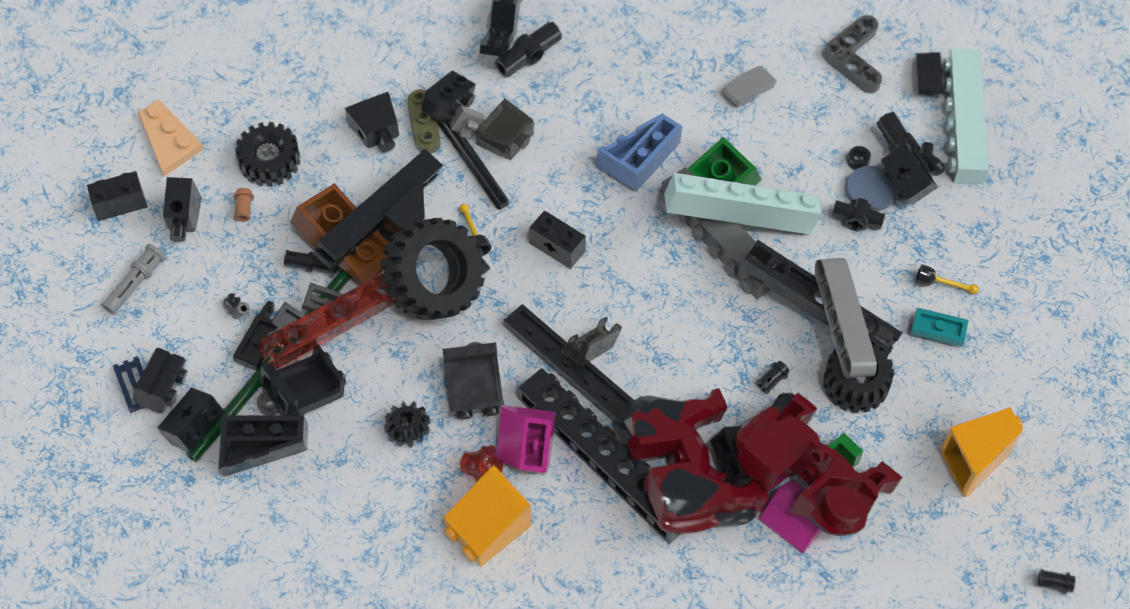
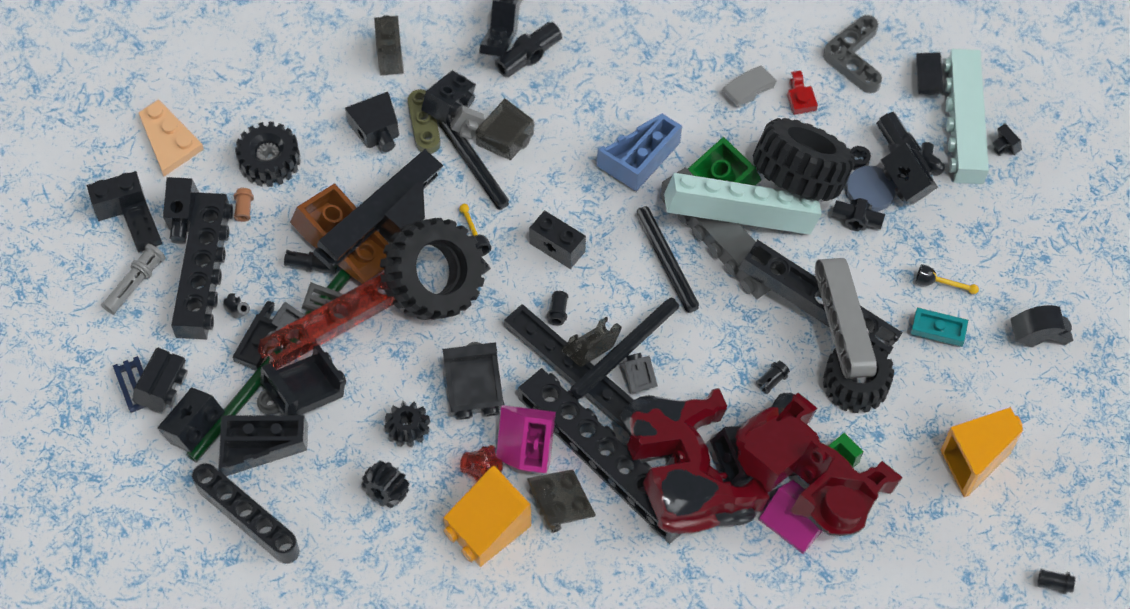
(141, 225): none -> black plate
(198, 323): none -> black brick
(250, 524): none -> black beam
(385, 484): none -> black gear
(388, 45): none -> clear smoke torso
(557, 312): none -> black pin
(560, 498): none -> clear smoke hinge
(624, 348): none -> black axle
(639, 372): none -> black bracket
(667, 259): none -> black axle
(801, 98): none -> red plate
(803, 159): none -> black tyre
(1007, 140): none -> black tile
(1041, 324): none -> black brick

